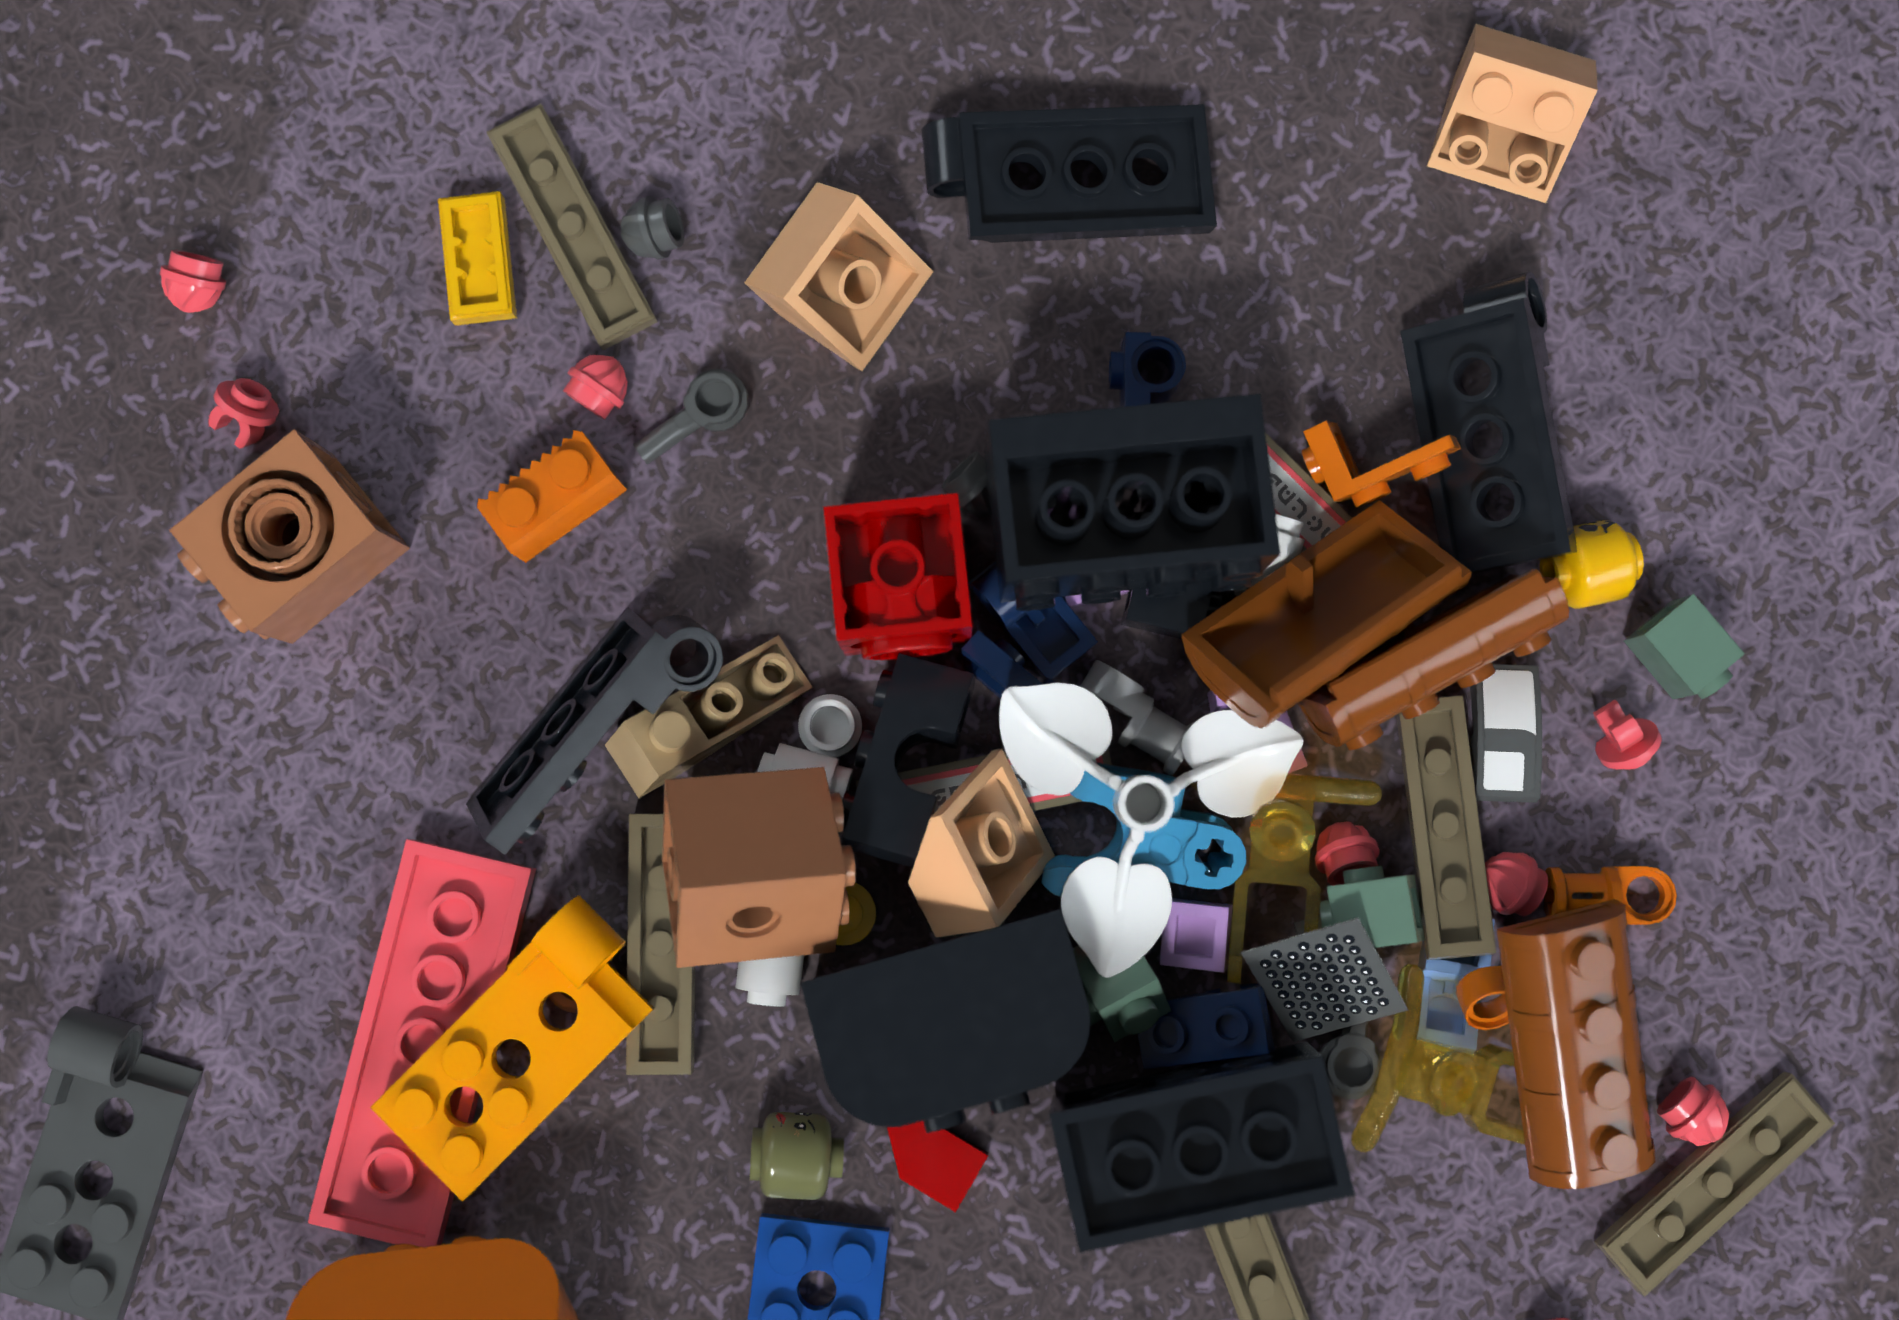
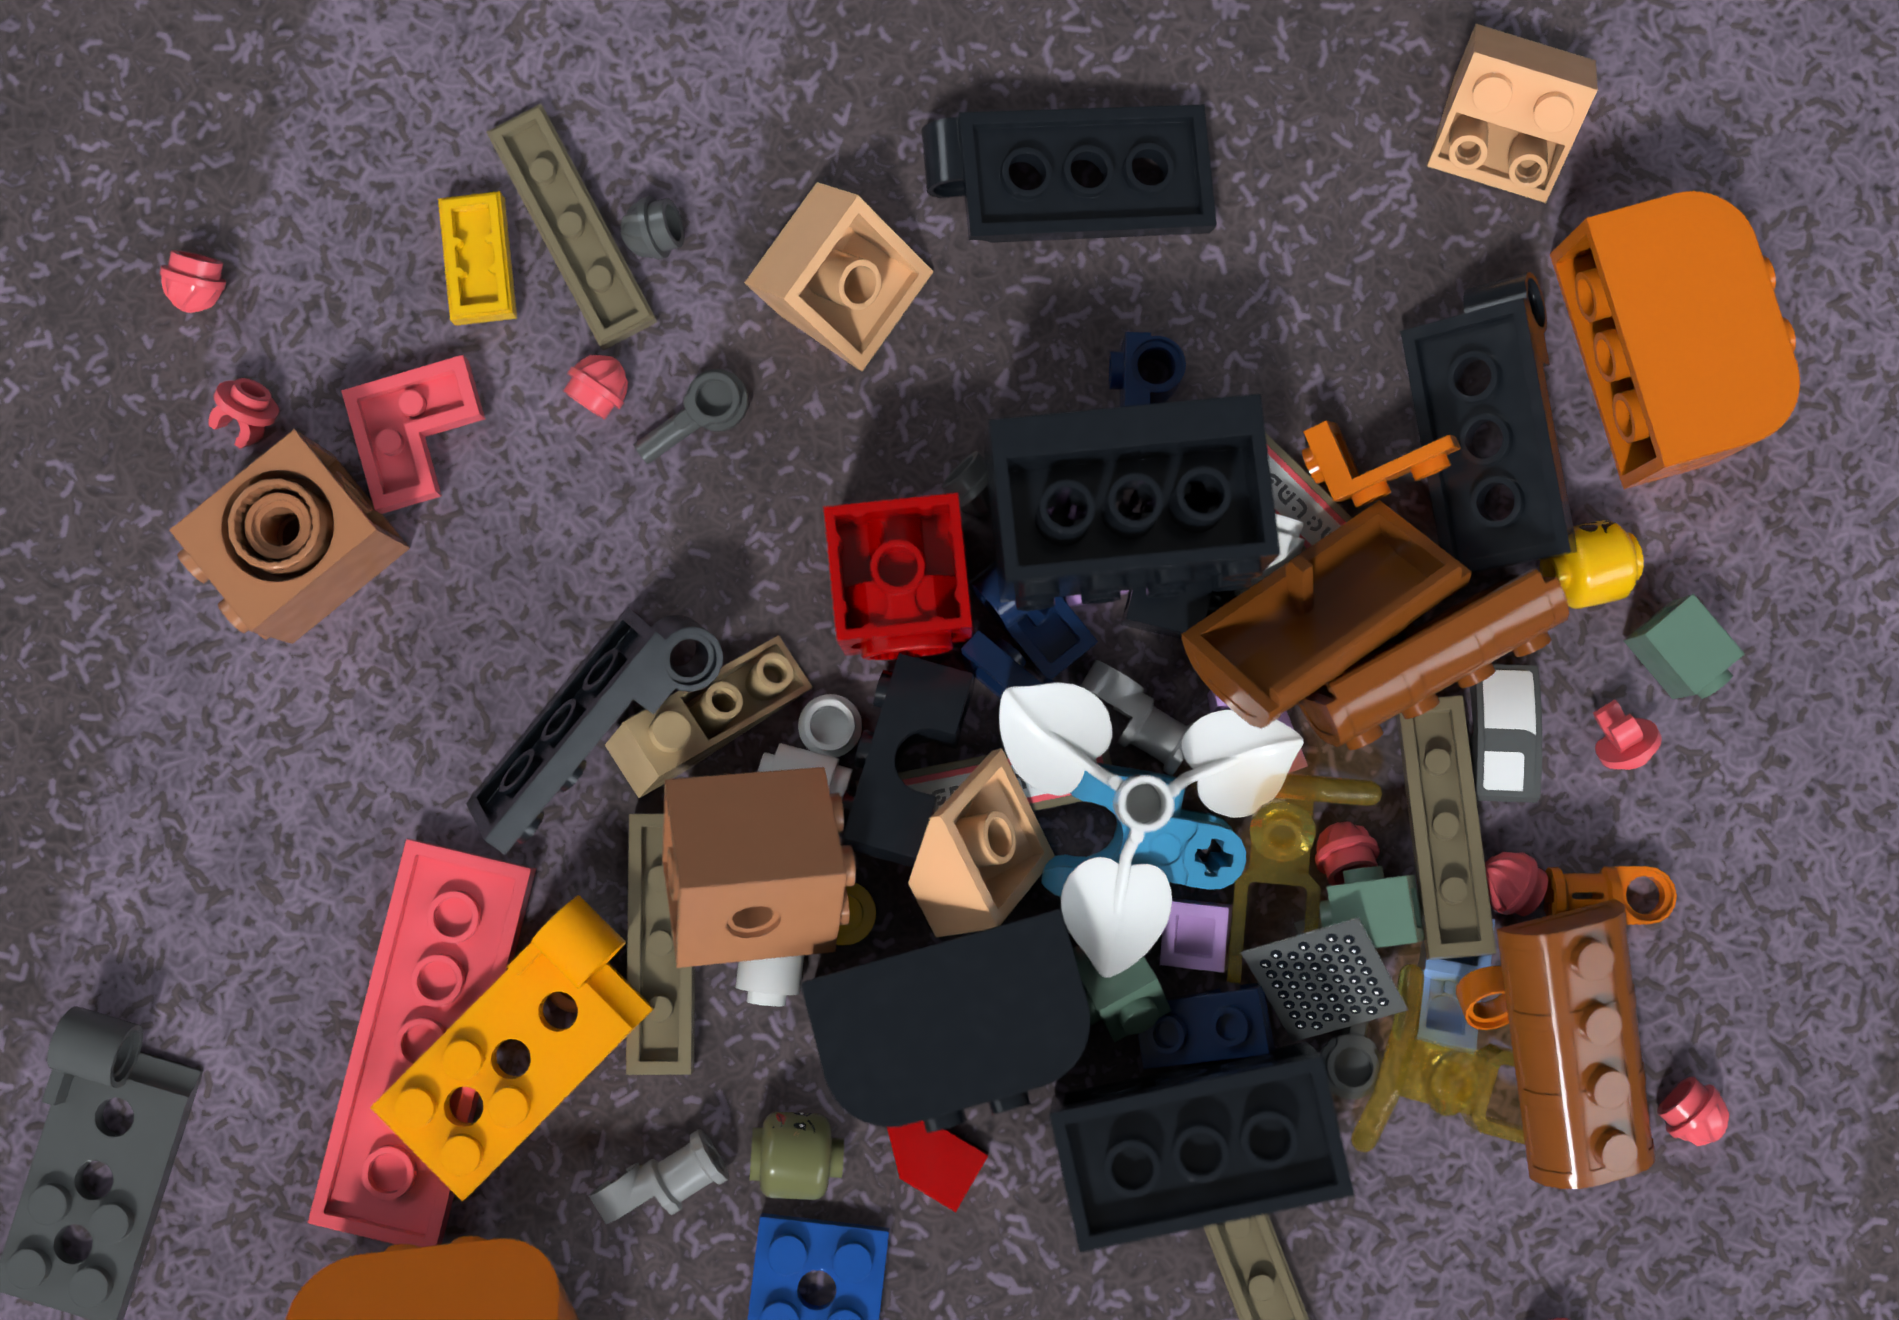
(395, 417): none -> coral plate
(551, 497): orange brick -> none
(667, 1180): none -> light grey connector
(1678, 332): none -> orange brick
(1714, 1183): dark tan tile -> none

